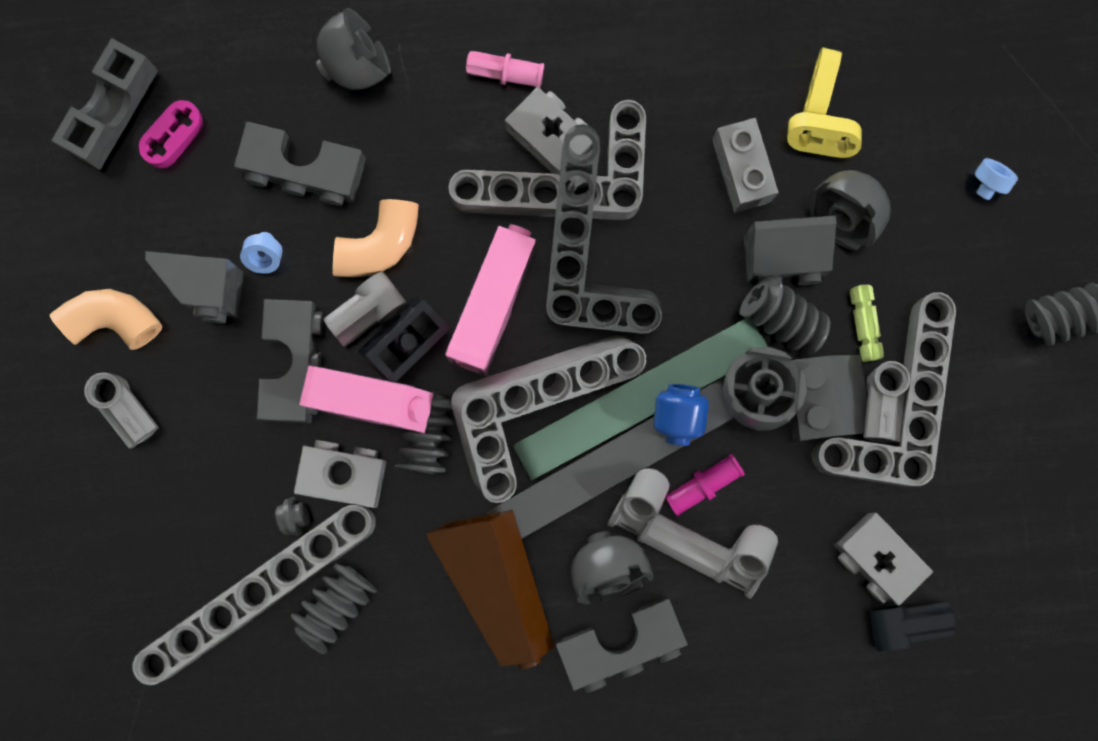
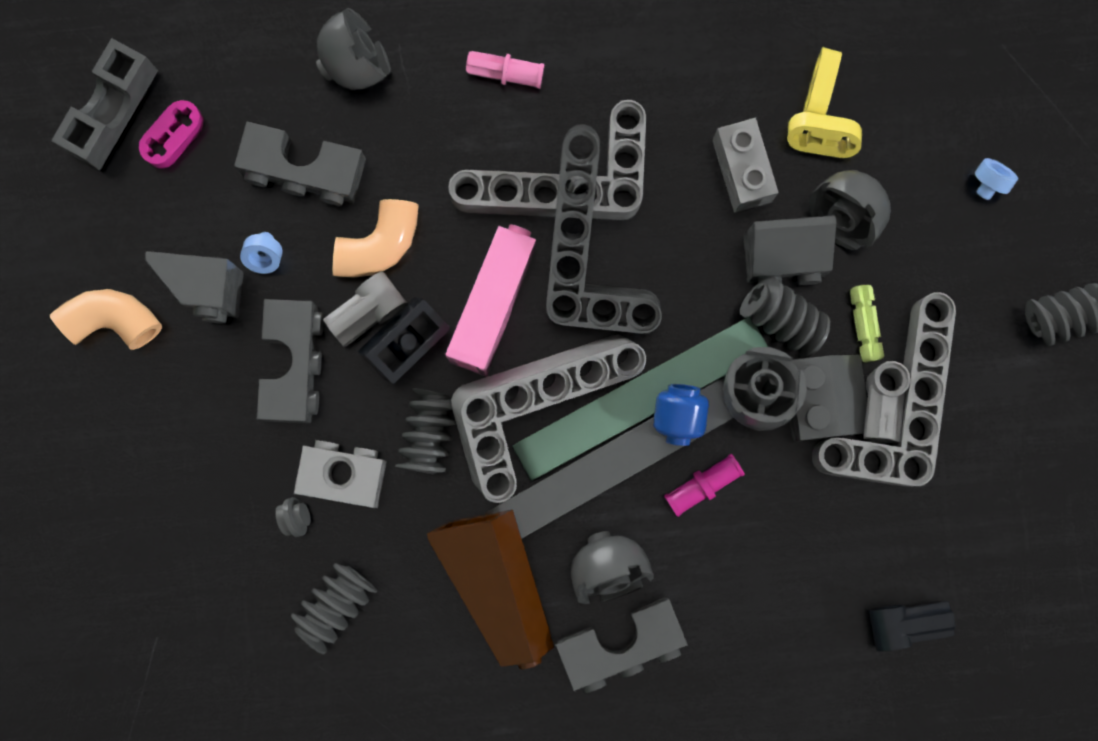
(123, 411): light grey piece -> none
(236, 598): light grey beam -> none
(366, 399): bright pink slope -> none
(529, 124): light grey brick -> none
(740, 566): light grey piece -> none
(904, 567): light grey brick -> none

